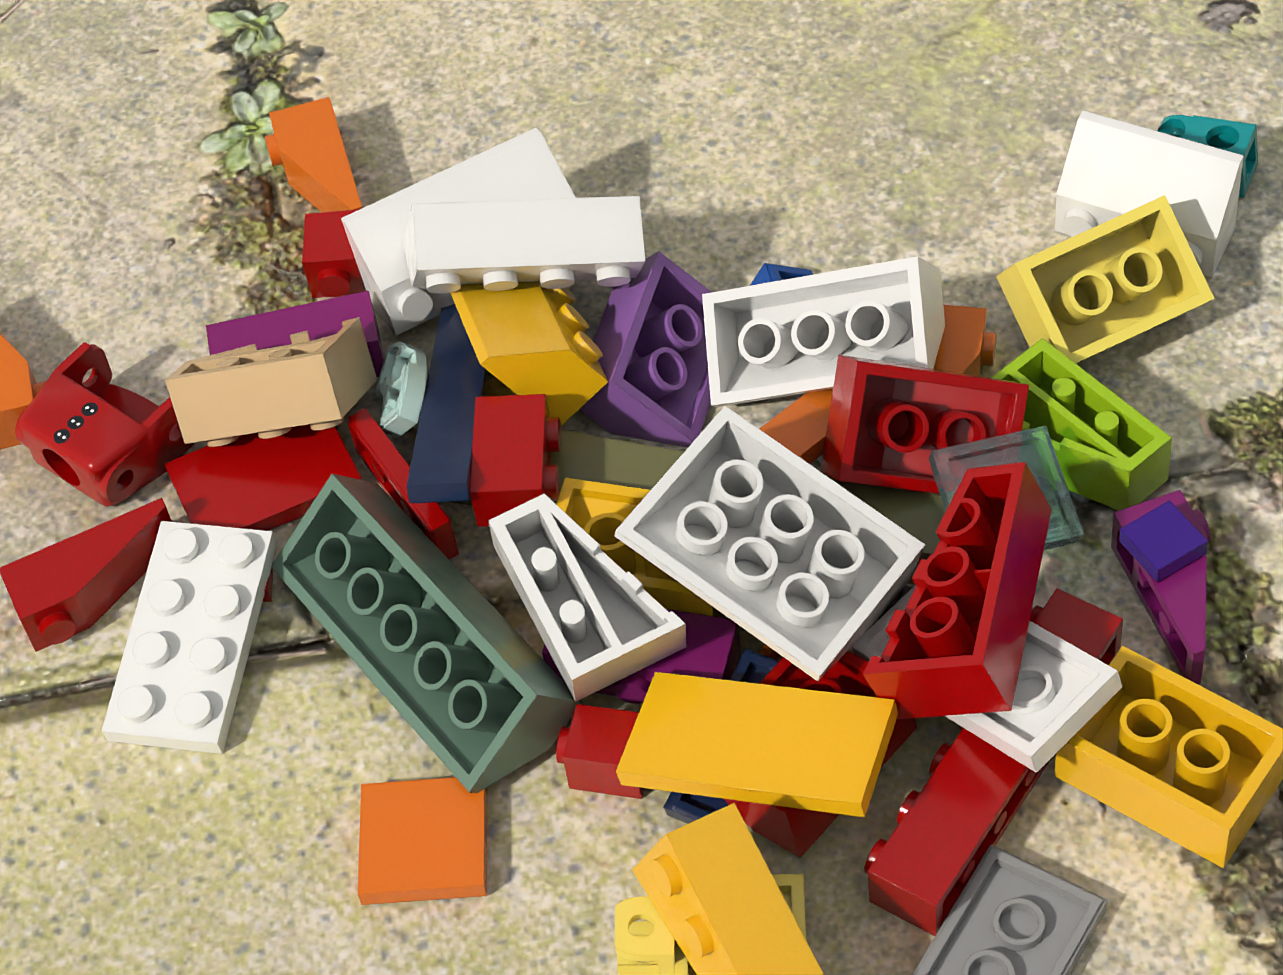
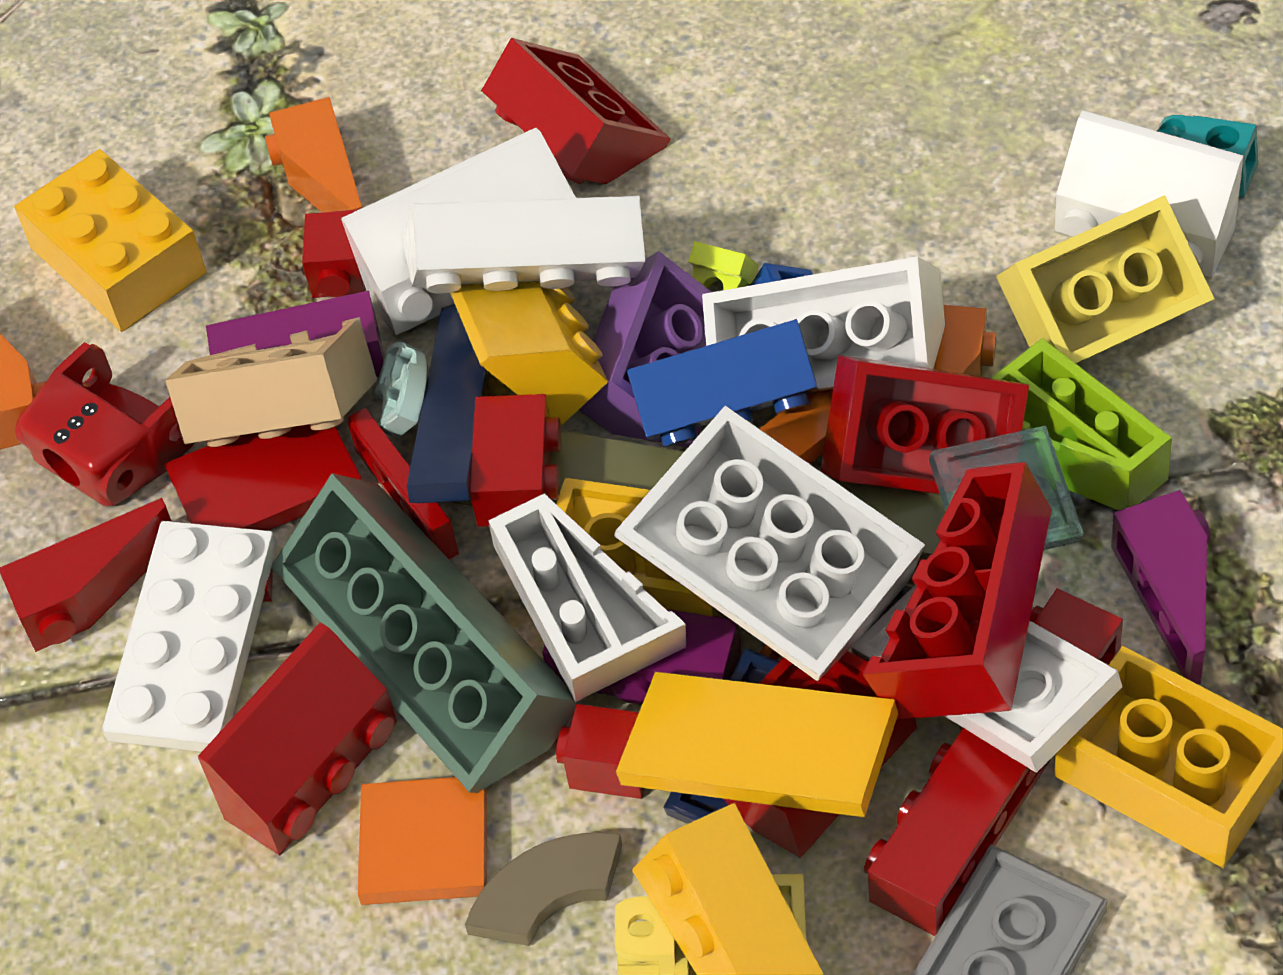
(111, 239): none -> yellow brick
(297, 741): none -> red slope
(543, 882): none -> dark tan tile
(579, 113): none -> red slope
(723, 265): none -> neon yellow tile
(736, 373): none -> blue brick
(1163, 541): dark purple tile -> none

